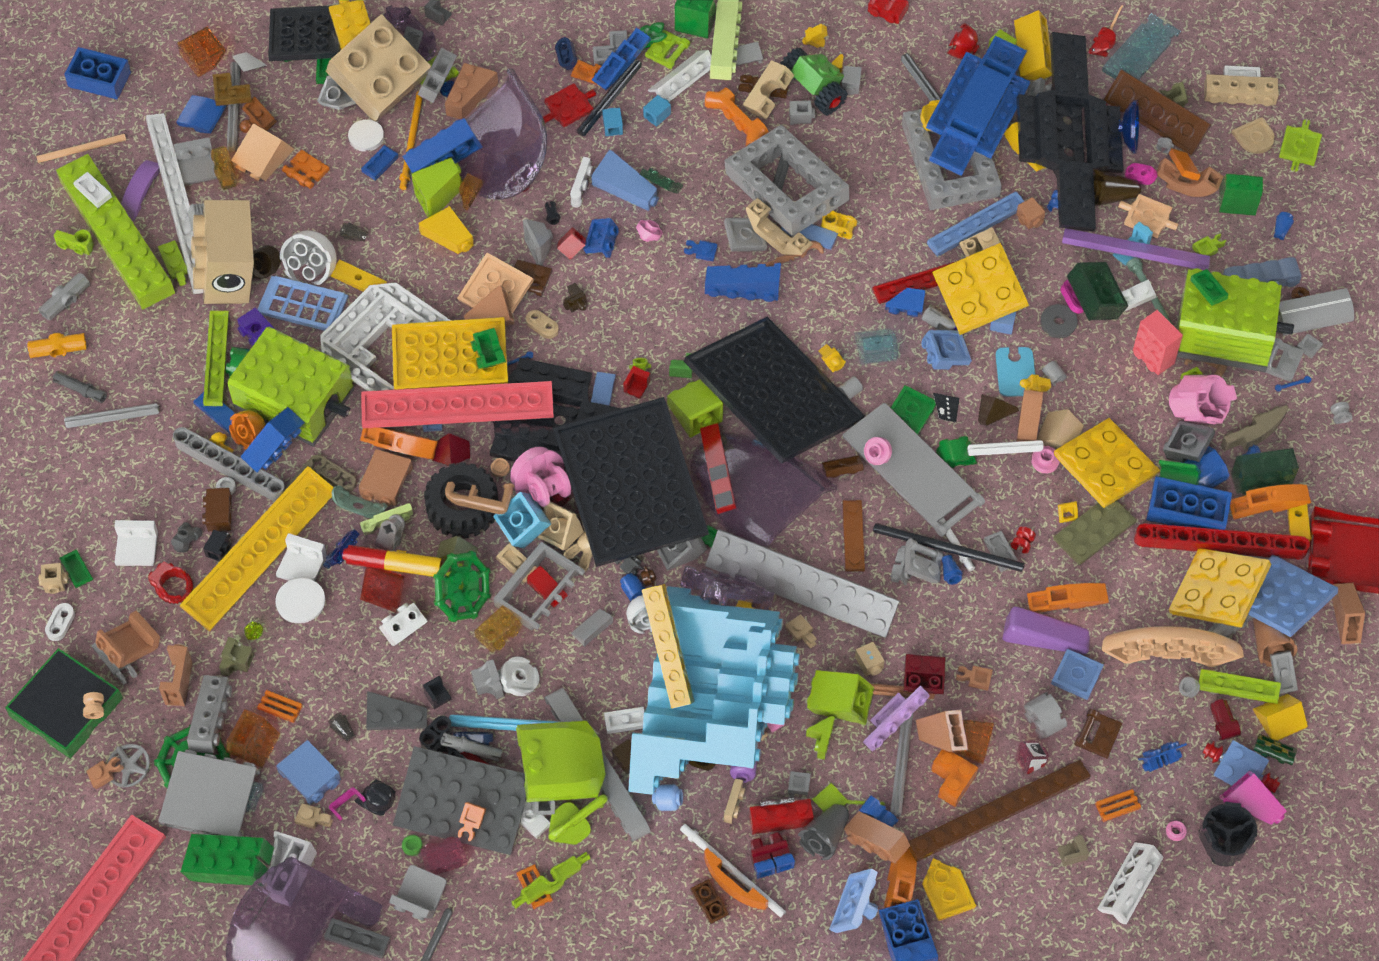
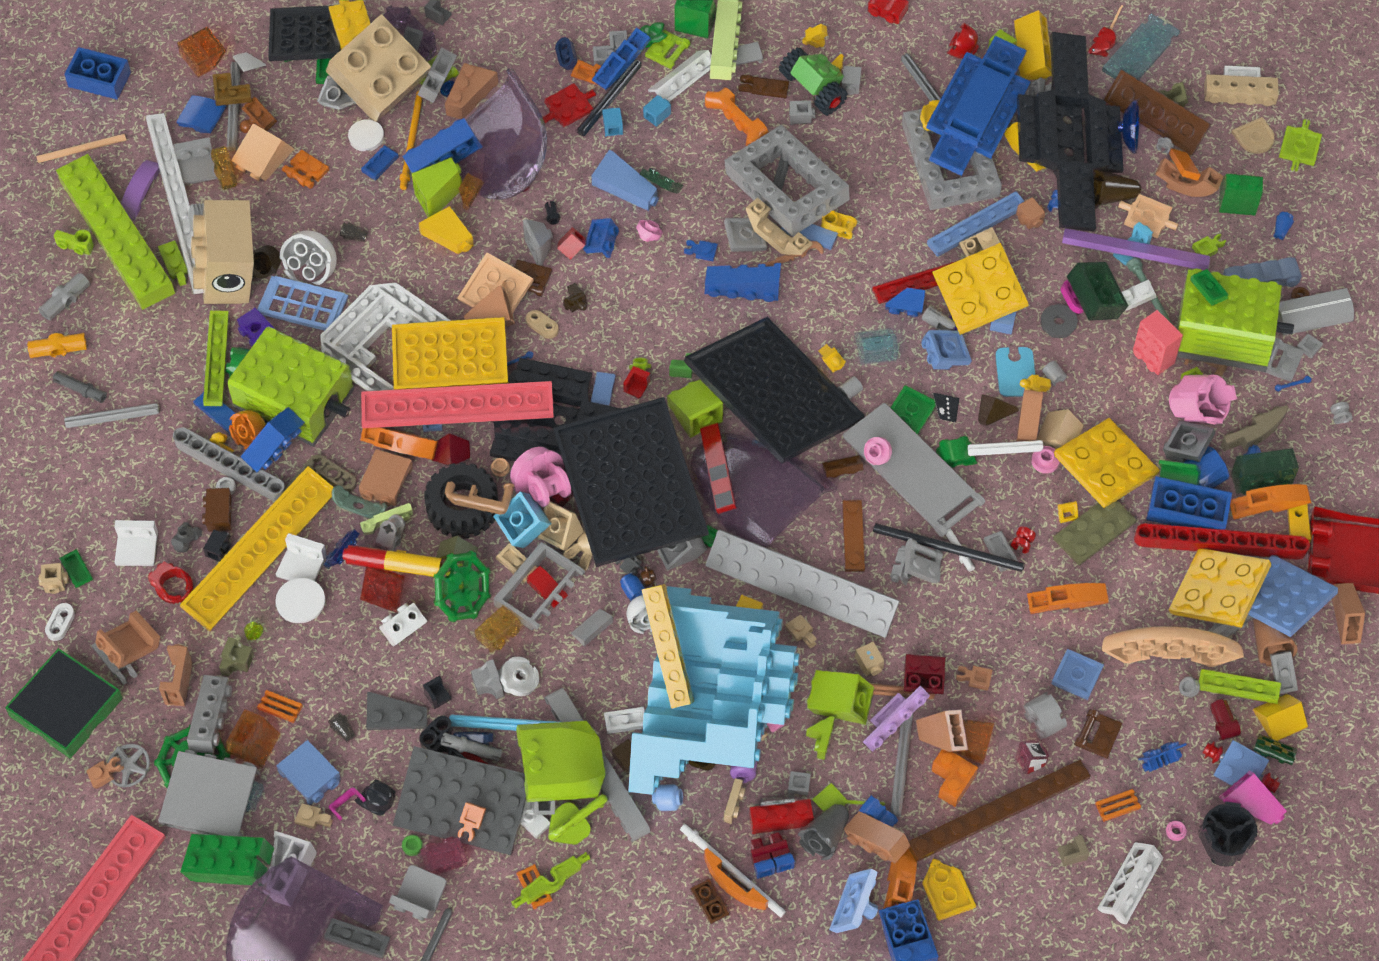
(92, 189): white plate -> none
(93, 705): light nougat wheel -> none
(350, 274): yellow tile -> none
(487, 348): green cylinder -> none
(581, 182): white plate -> none
(723, 586): clear purple plate -> none
(773, 77): tan arch -> none
(951, 571): blue cone -> none
(1044, 632): medium lavender piece -> none
(1142, 173): dark pink plate -> none

